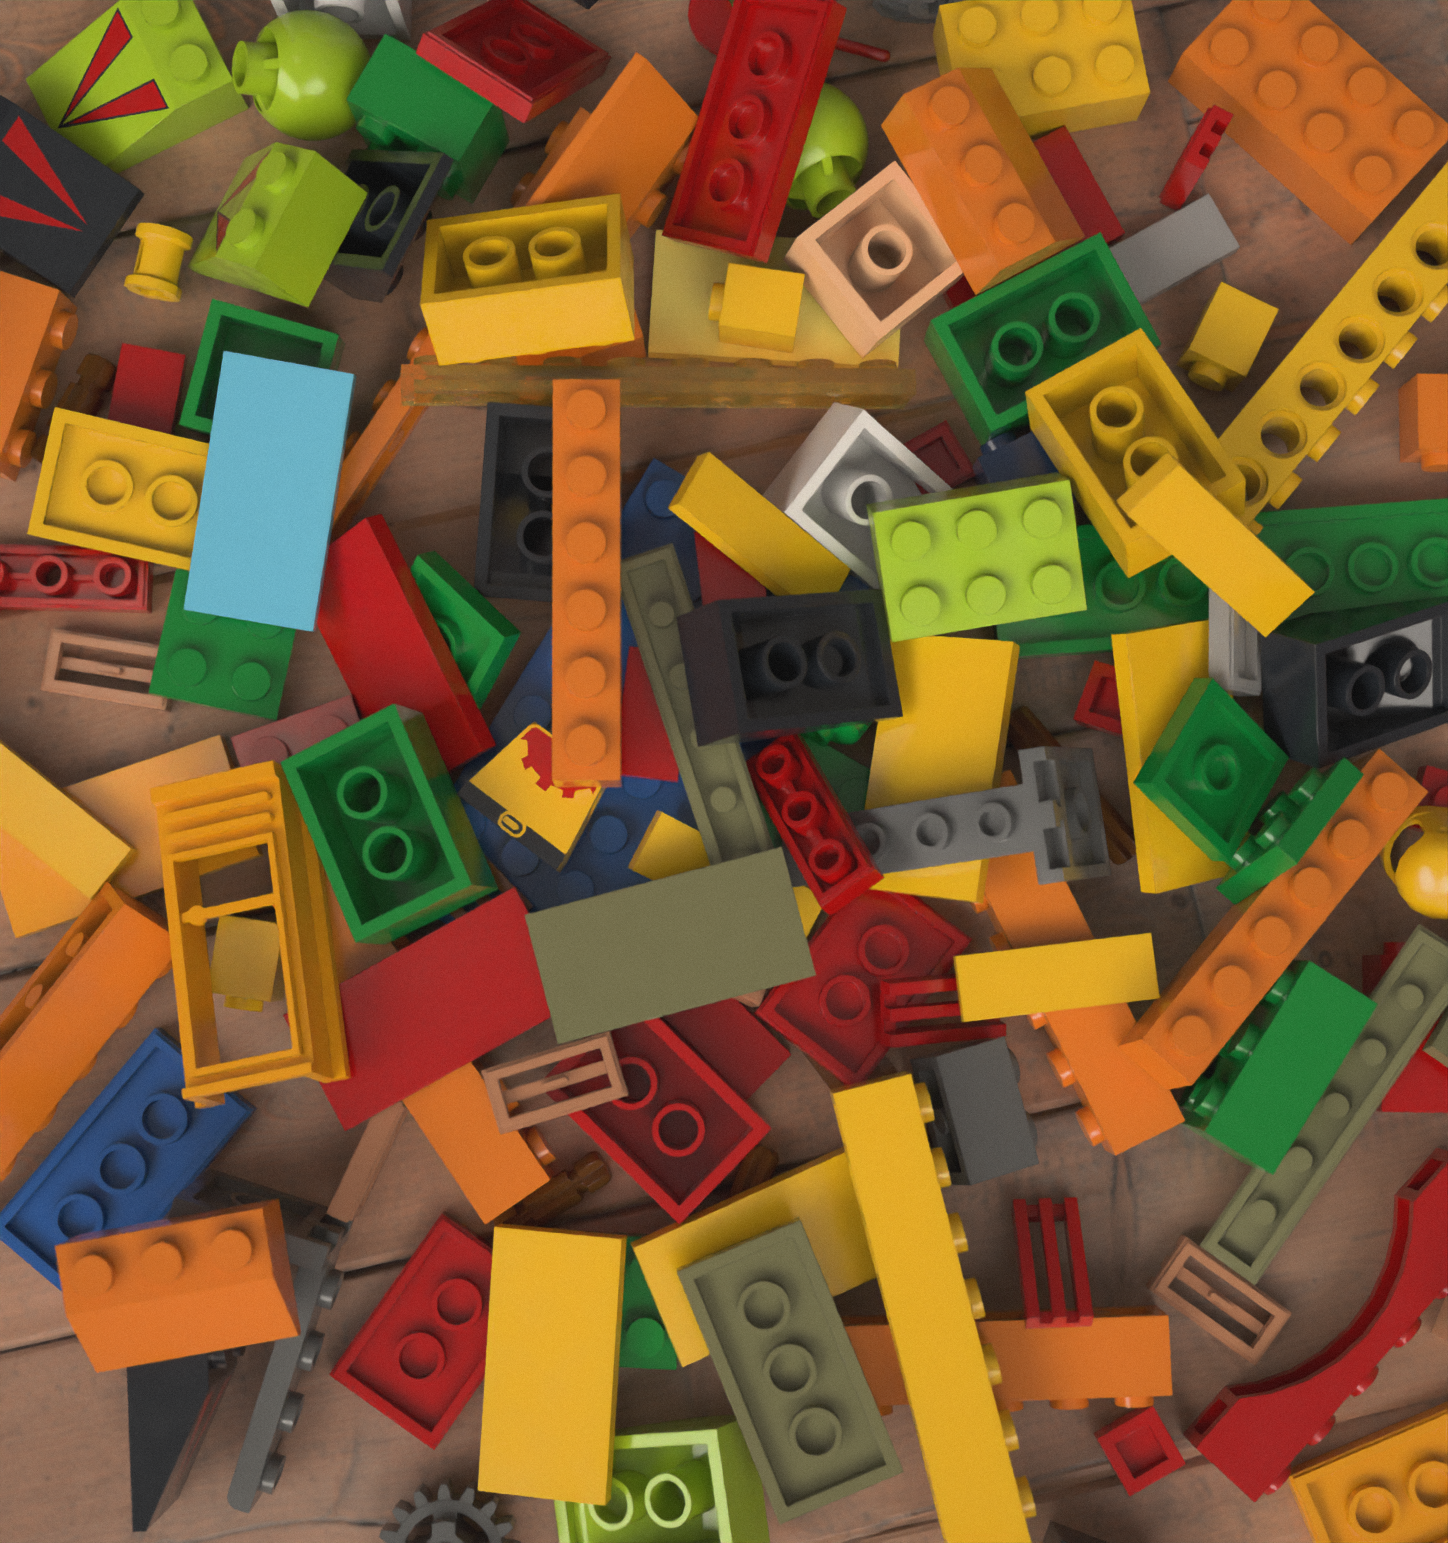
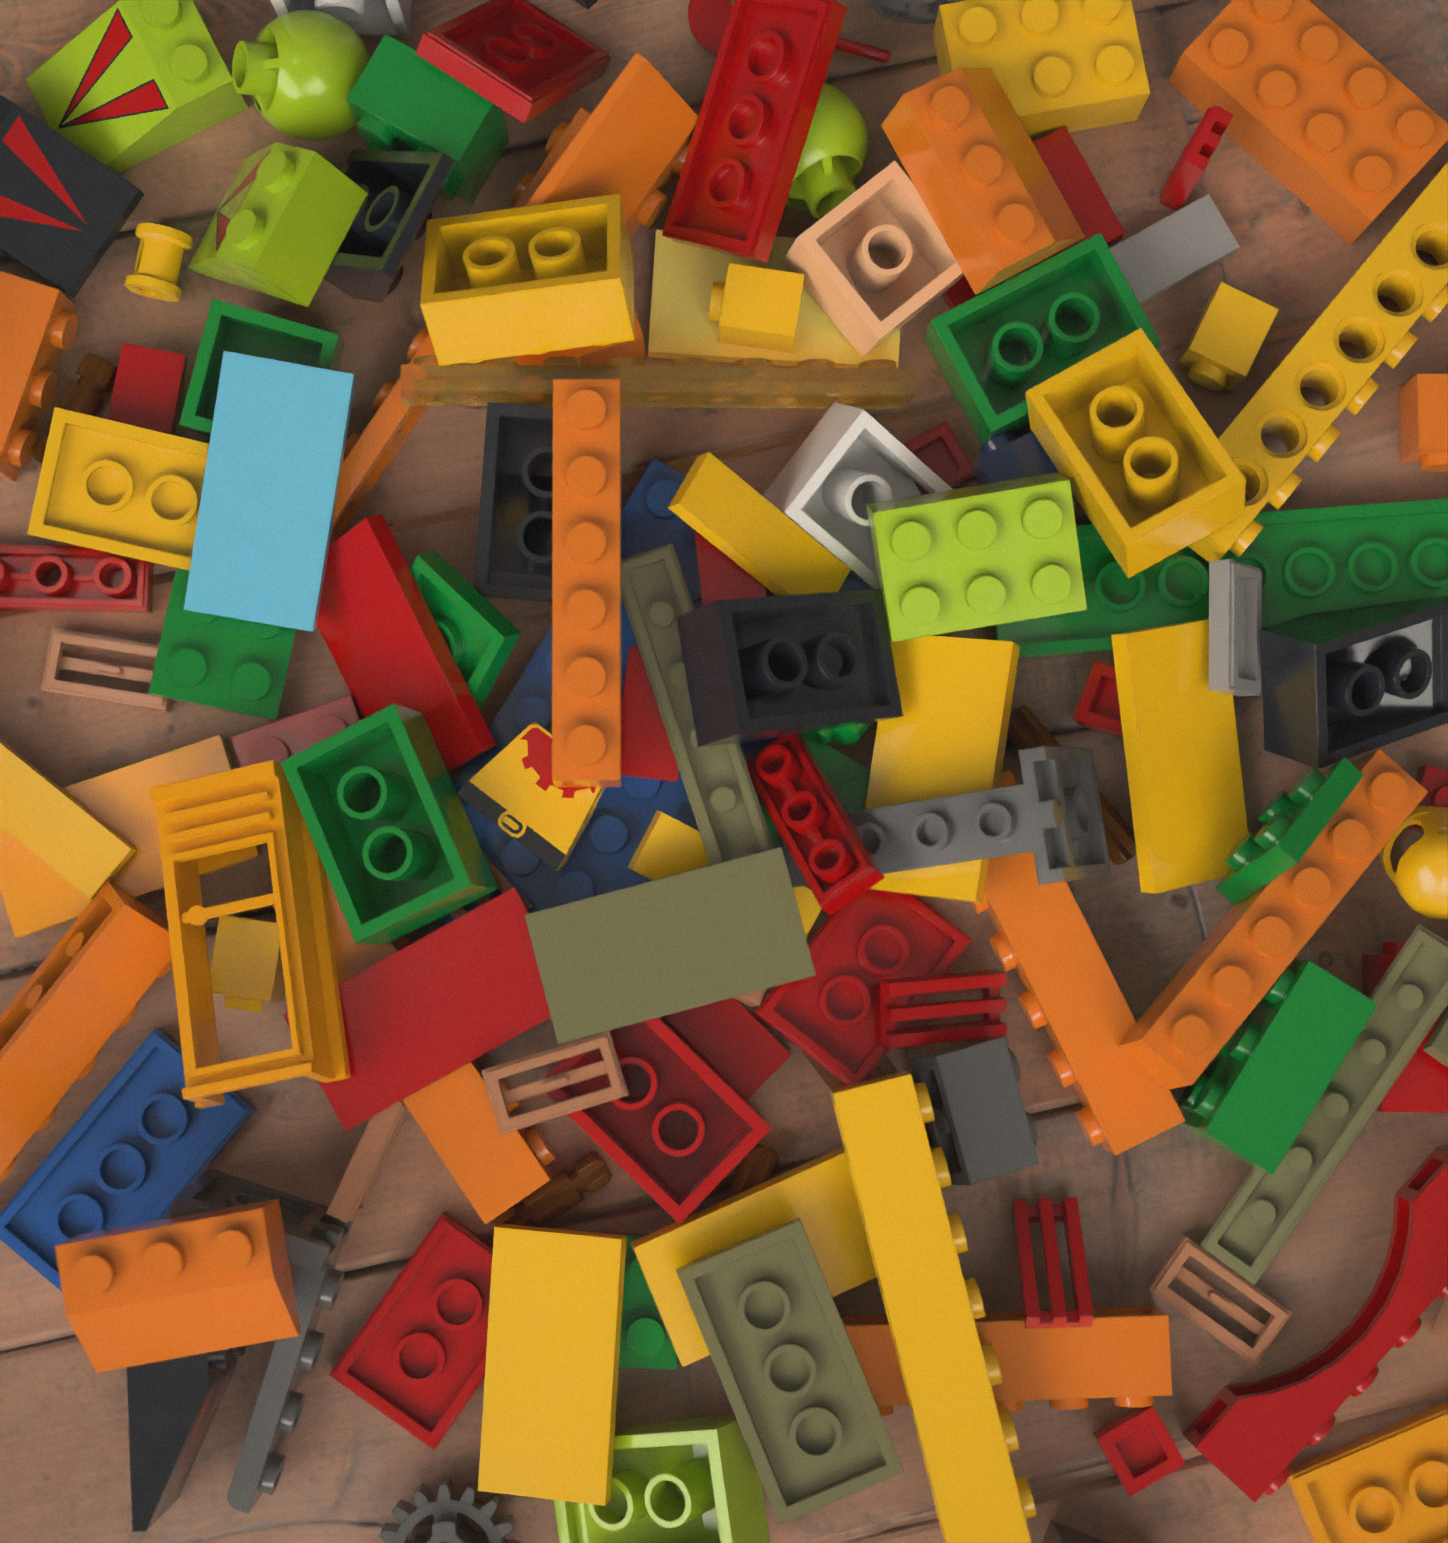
(1056, 977): yellow tile -> none
(1211, 769): green plate -> none
(1214, 544): yellow tile -> none

